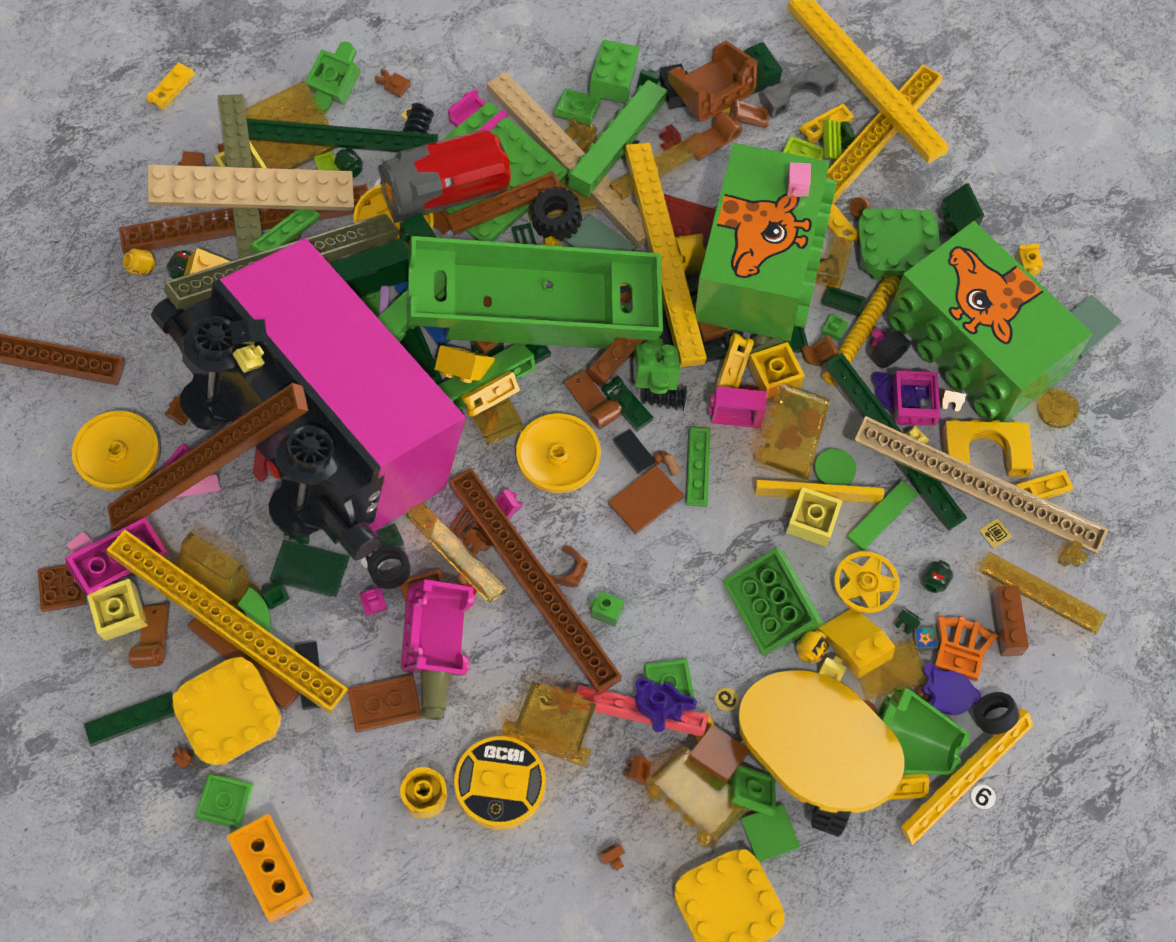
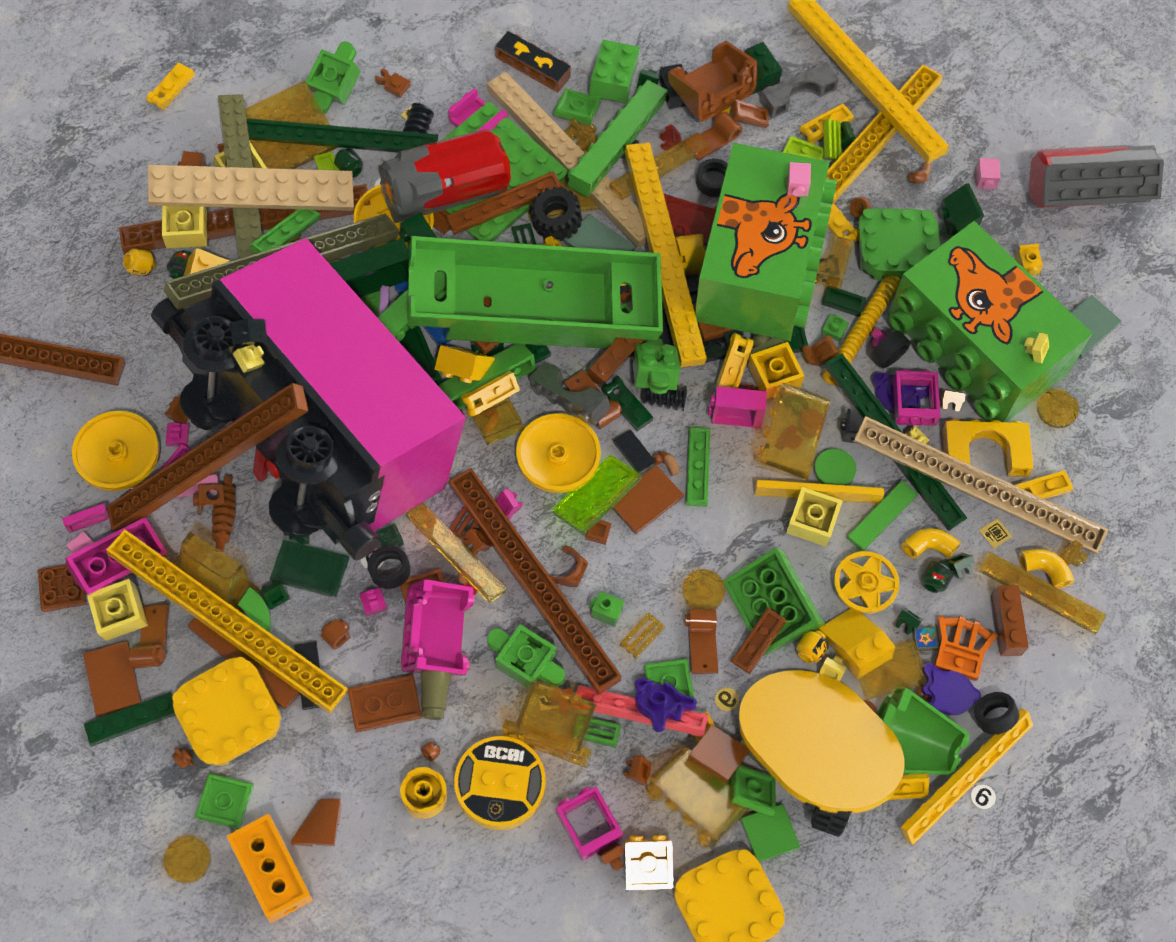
(86, 518): none -> dark pink tile
(111, 679): none -> dark orange tile
(177, 434): none -> dark pink tile
(184, 226): none -> light yellow brick
(187, 859): none -> clear yellow tile
(200, 499): none -> dark orange bracket
(224, 515): none -> dark orange piece
(320, 824): none -> dark orange slope
(335, 633): none -> dark orange plate
(430, 751): none -> dark orange hinge
(526, 657): none -> bright green brick
(533, 61): none -> brick
(587, 404): none -> flat silver arch
(591, 502): none -> clear neon green plate
(594, 739): none -> bright green tile
(599, 532): none -> dark orange tile
(600, 843): none -> dark pink window
(631, 648): none -> clear yellow tile
(648, 862): none -> plate
(702, 639): none -> dark orange door
(703, 590): none -> clear yellow tile
(706, 166): none -> black tyre
(758, 641): none -> dark orange tile
(844, 426): none -> black bracket
(921, 175): none -> dark orange arm
(930, 539): none -> yellow cylinder
(961, 562): none -> tile
(987, 173): none -> bright pink brick
(1037, 347): none -> light yellow tile
(1048, 562): none -> yellow cylinder
(1095, 176): none -> dark grey piece

